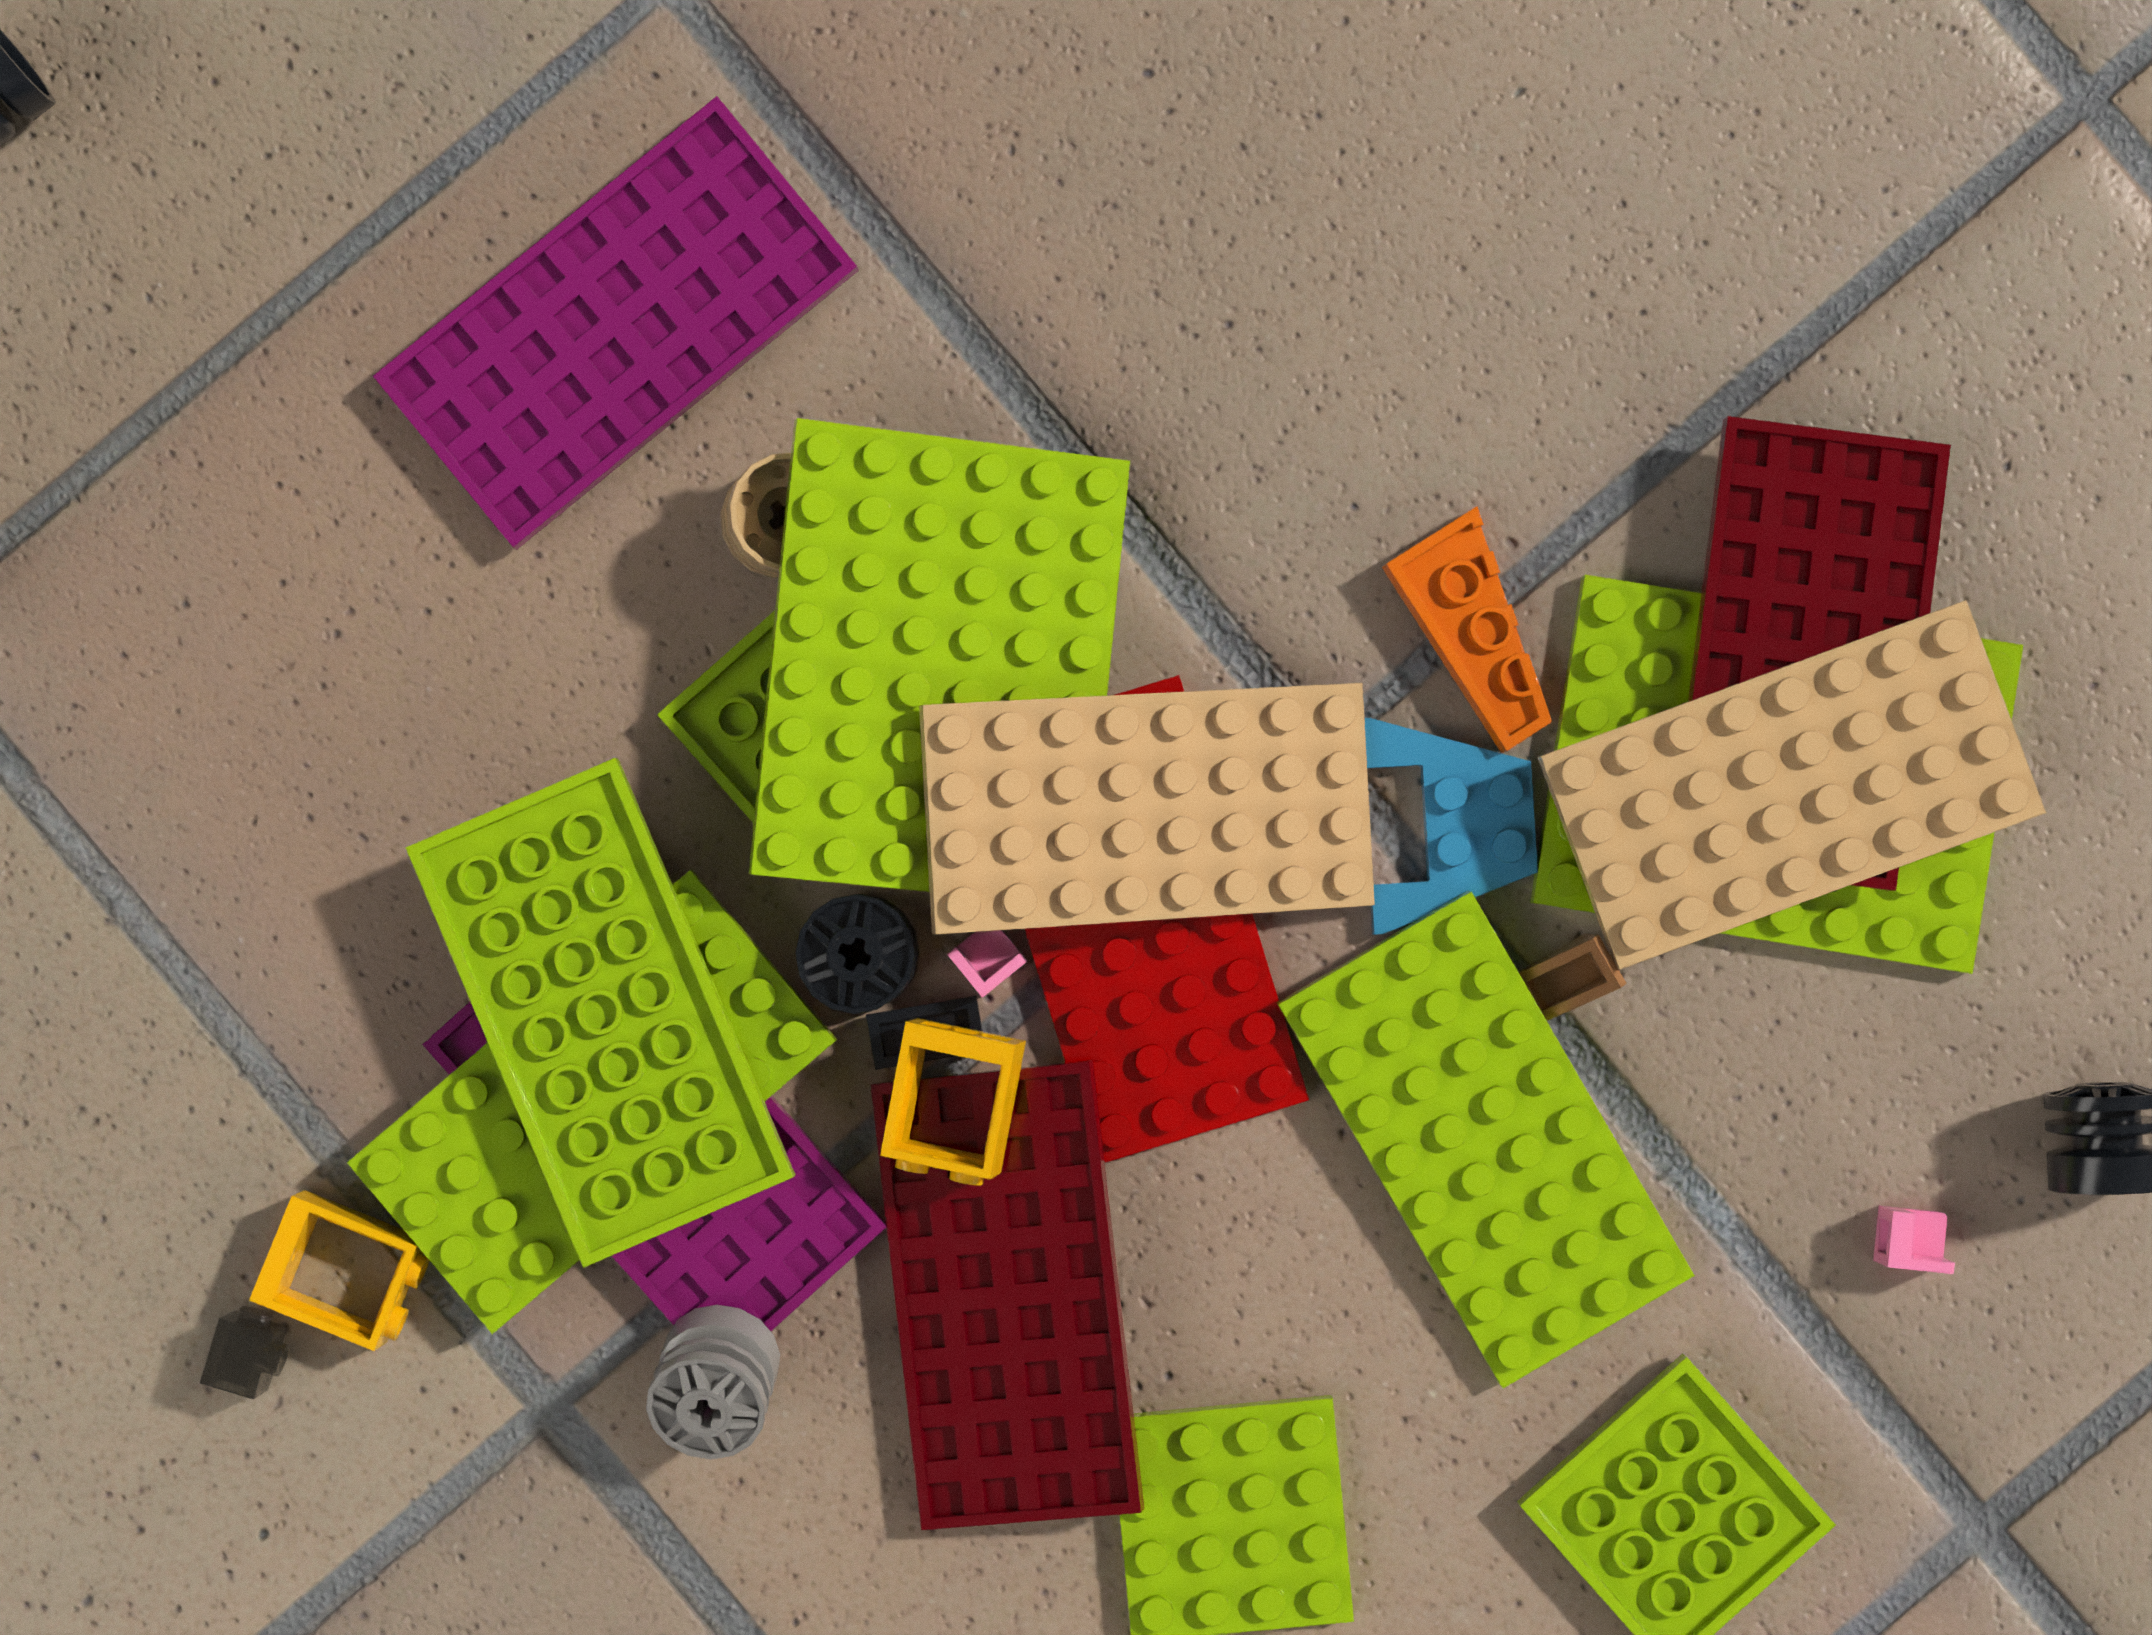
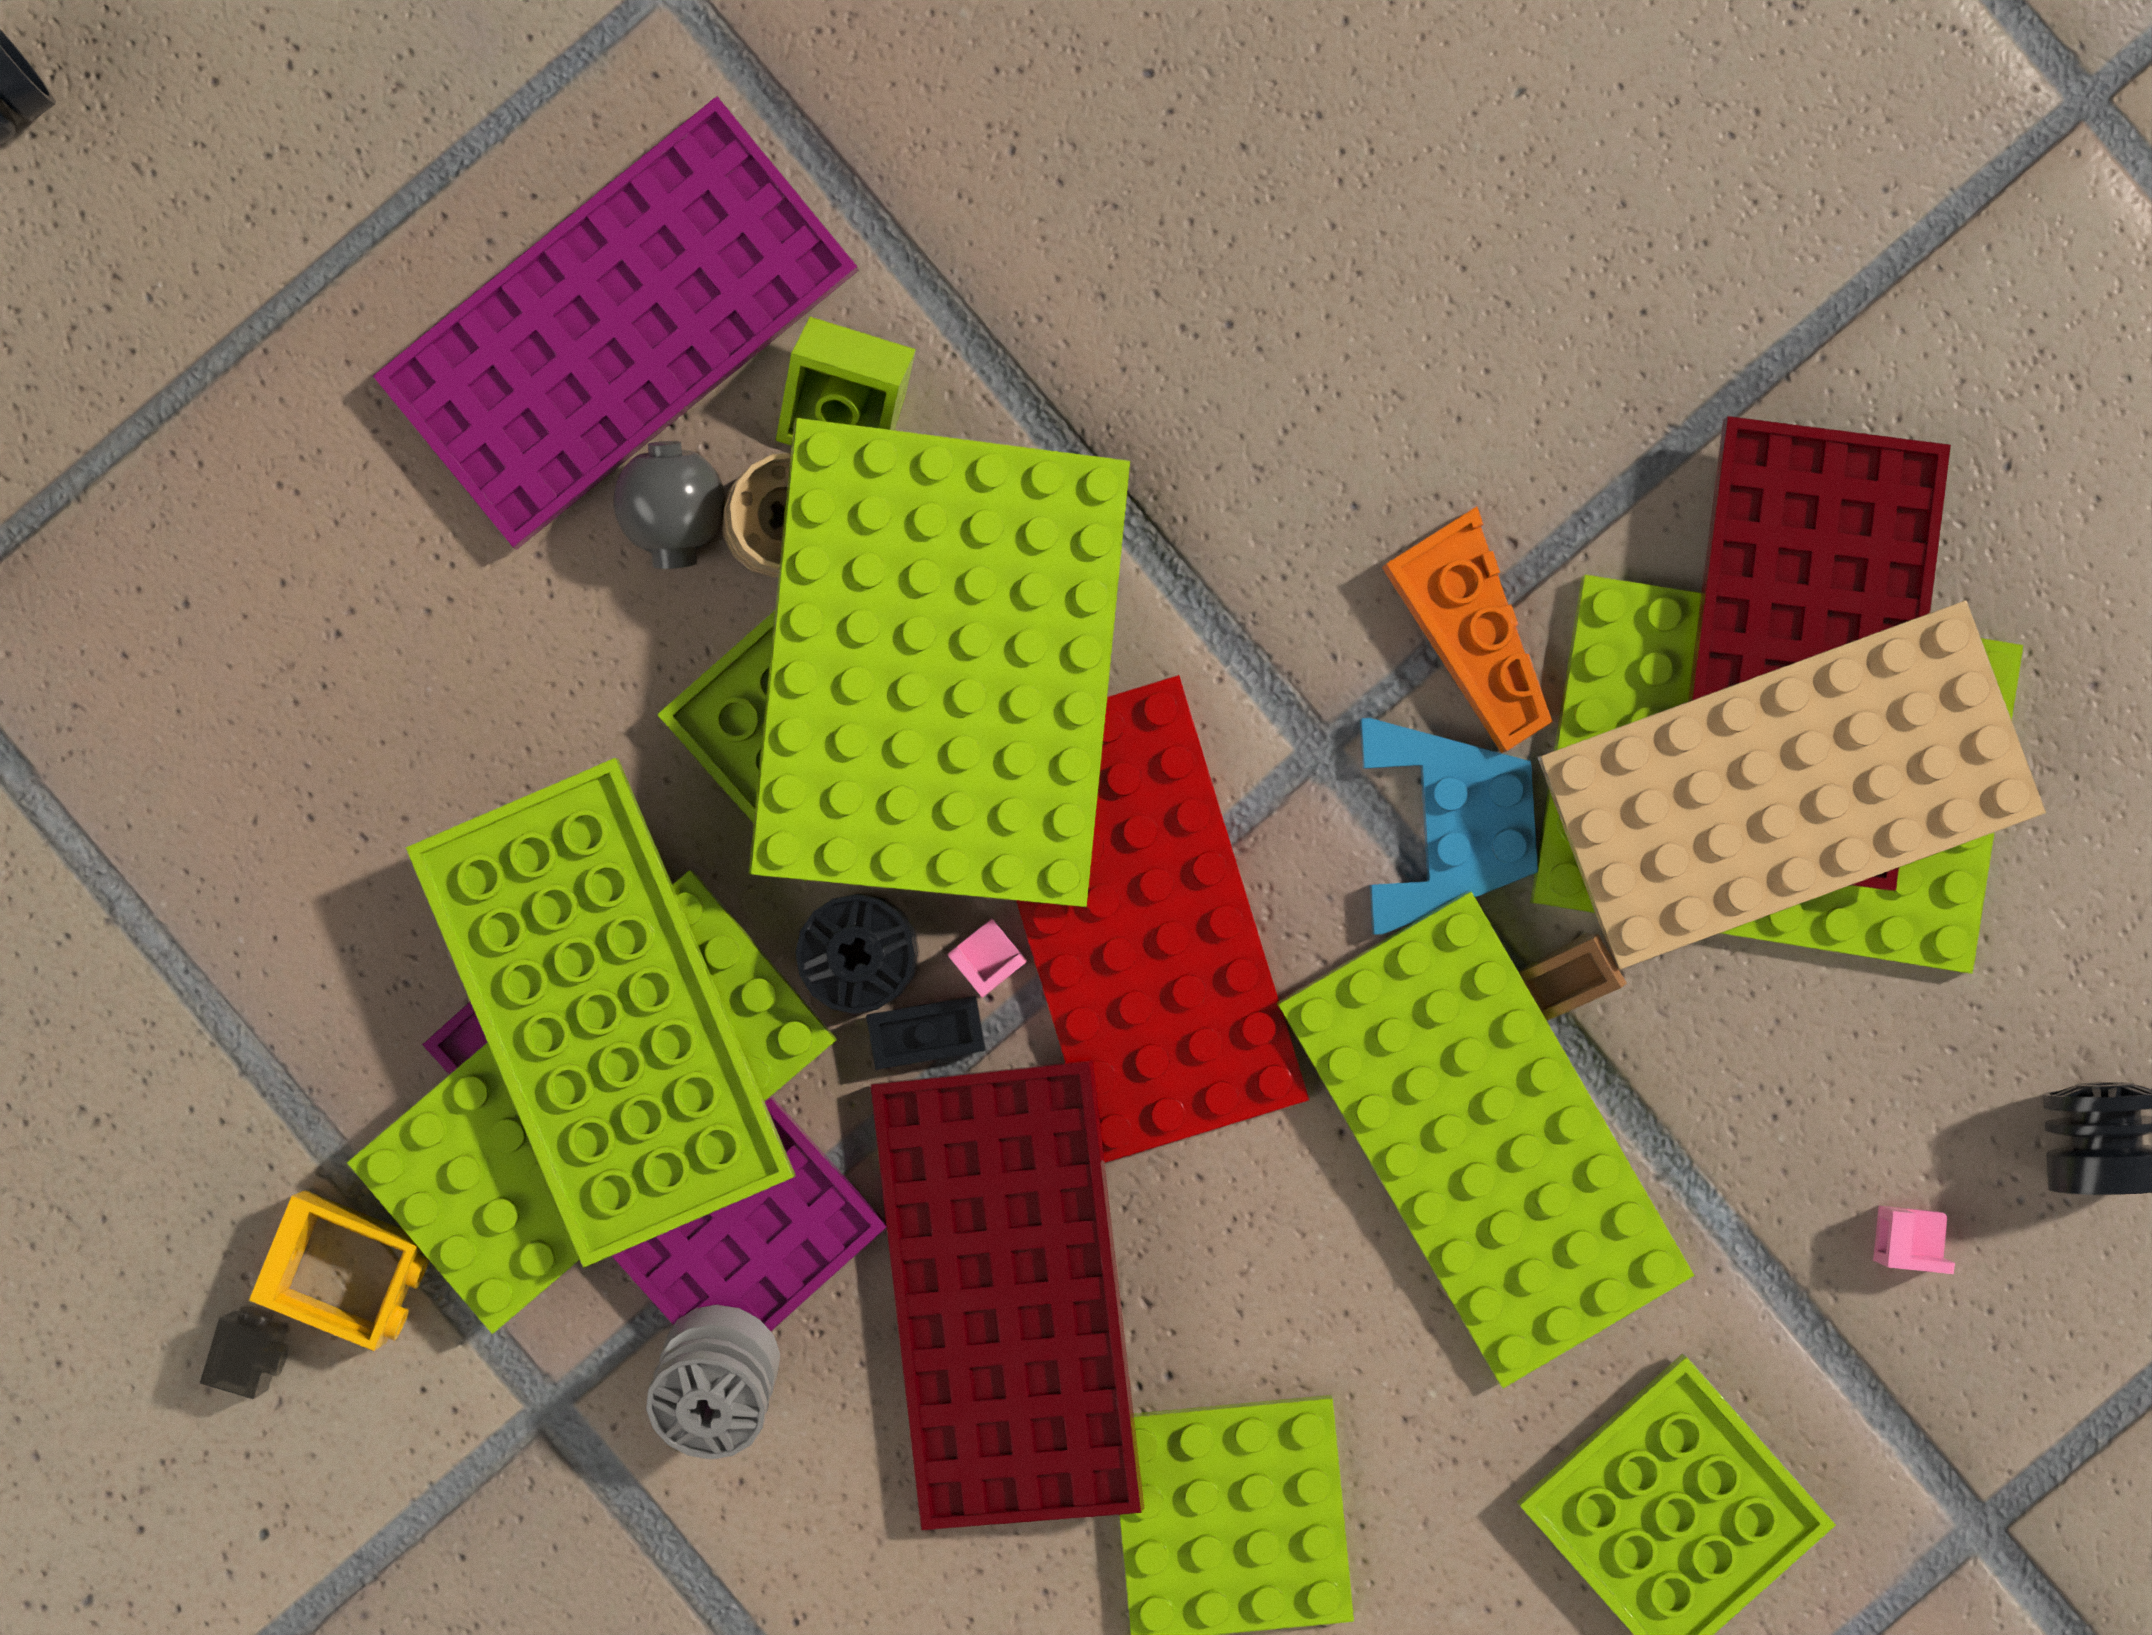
(669, 503): none -> dark grey brick
(844, 379): none -> lime slope
(963, 1042): yellow window -> none
(1145, 807): tan plate -> none

